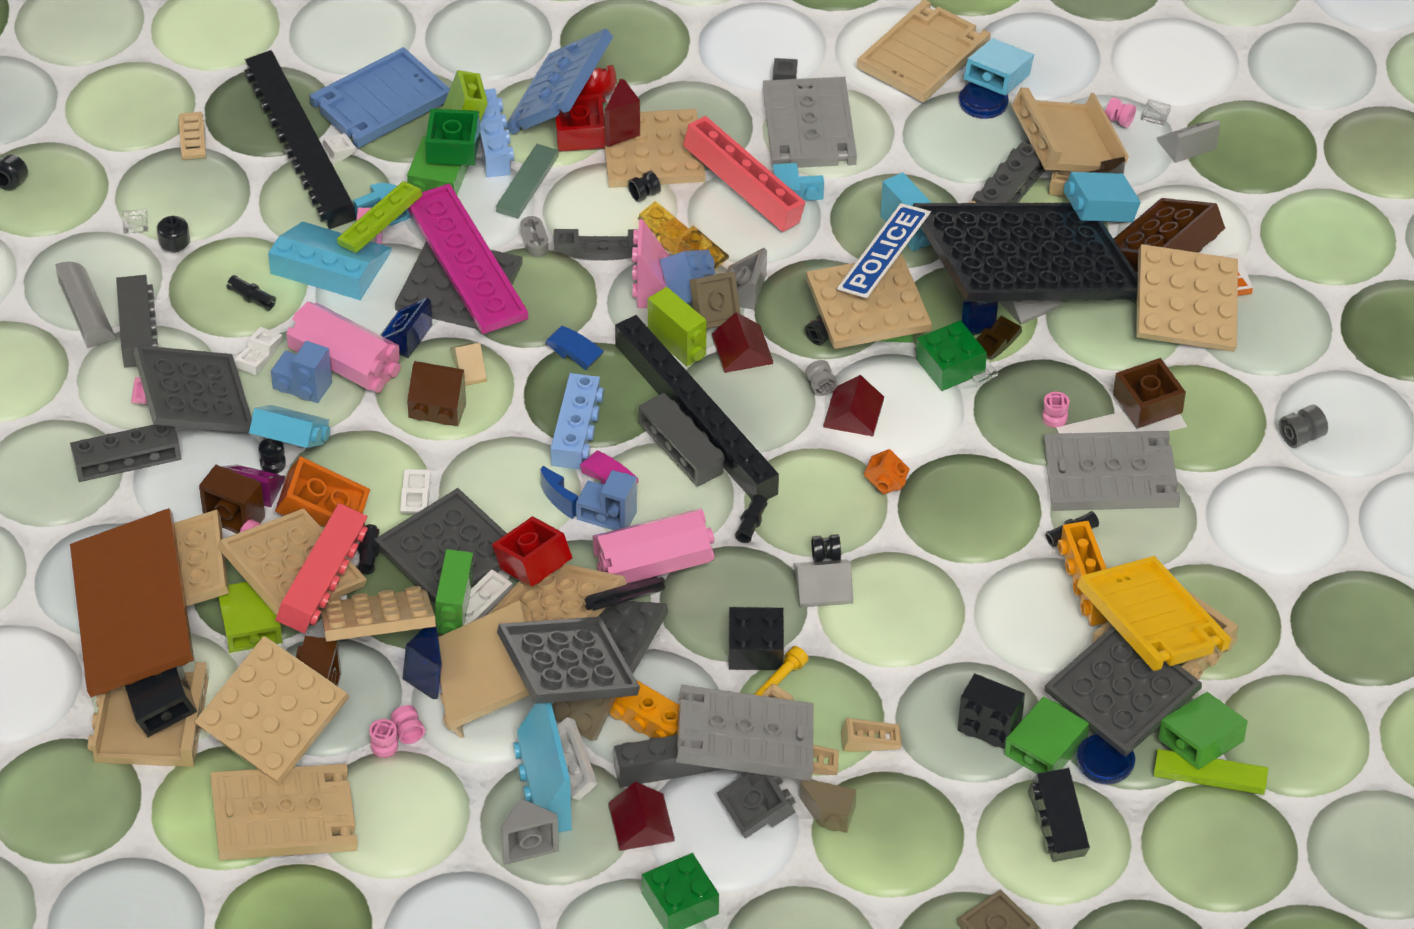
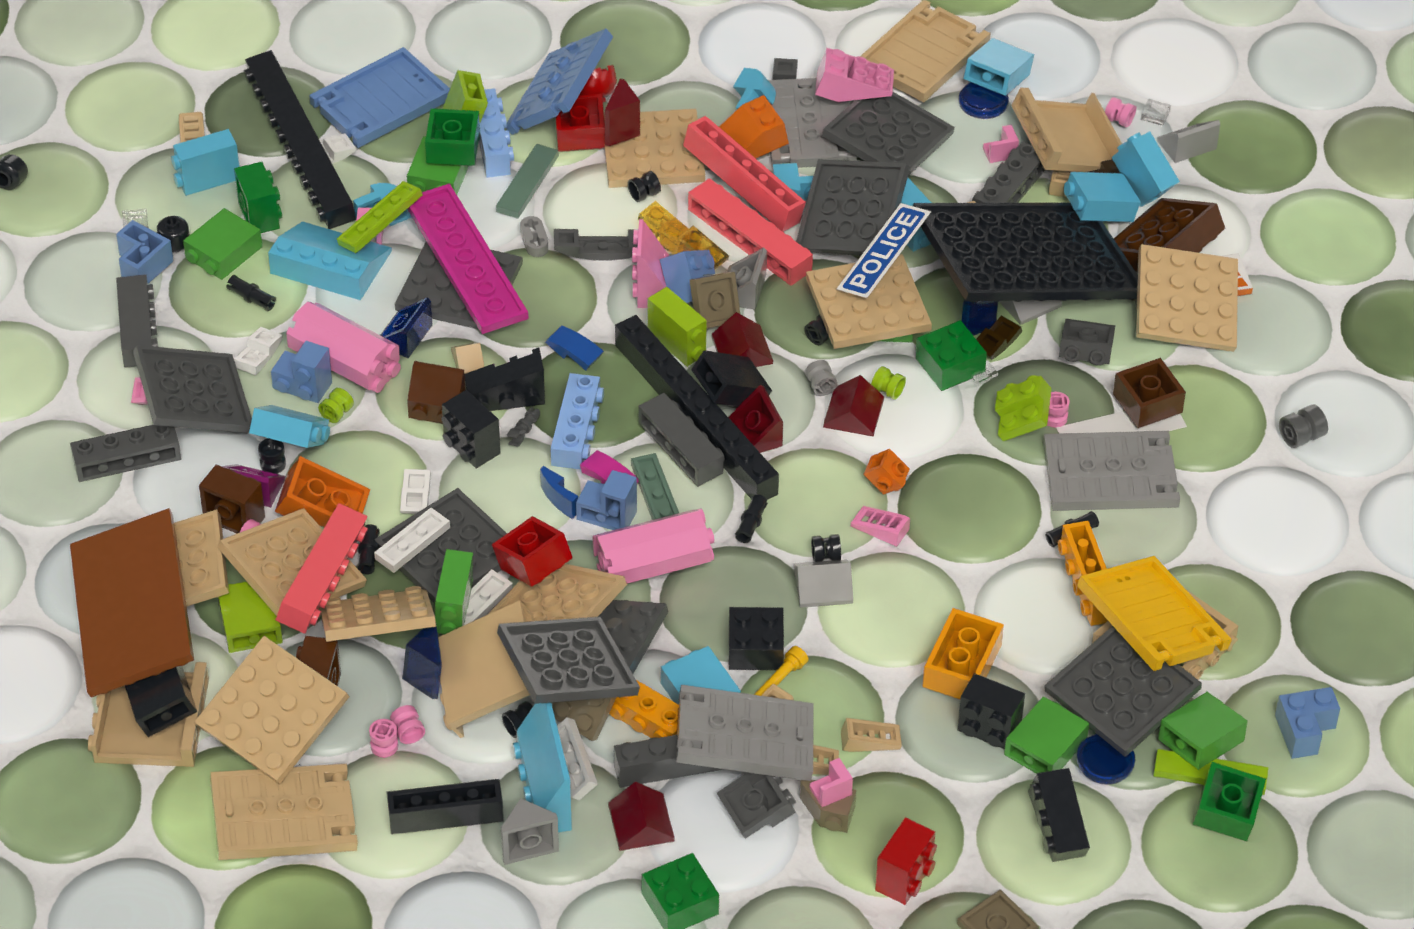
(84, 304): light grey brick -> none
(142, 251): none -> medium blue brick
(205, 162): none -> medium azure brick
(222, 244): none -> bright green brick
(258, 196): none -> green brick
(337, 403): none -> lime wheel
(412, 540): none -> white plate
(445, 806): none -> black brick
(471, 429): none -> black brick
(510, 384): none -> black wedge
(513, 719): none -> black wheel
(523, 426): none -> dark grey piece
(624, 593): black axle -> none
(654, 486): none -> sand green tile
(697, 669): none -> medium azure brick
(728, 377): none -> black brick
(749, 230): none -> coral brick
(752, 85): none -> medium azure brick
(756, 127): none -> orange slope
(759, 421): none -> dark red slope
(834, 786): none -> bright pink panel
(850, 204): none -> dark grey plate
(852, 77): none -> bright pink slope
(888, 131): none -> dark grey plate
(888, 382): none -> lime wheel
(893, 535): none -> bright pink slope
(906, 861): none -> red brick
(963, 648): none -> light orange brick
(1000, 150): none -> bright pink panel
(1023, 407): none -> lime plate
(1087, 341): none -> dark grey plate
(1145, 167): none -> medium azure brick
(1229, 801): none -> green brick
(1303, 717): none -> medium blue brick

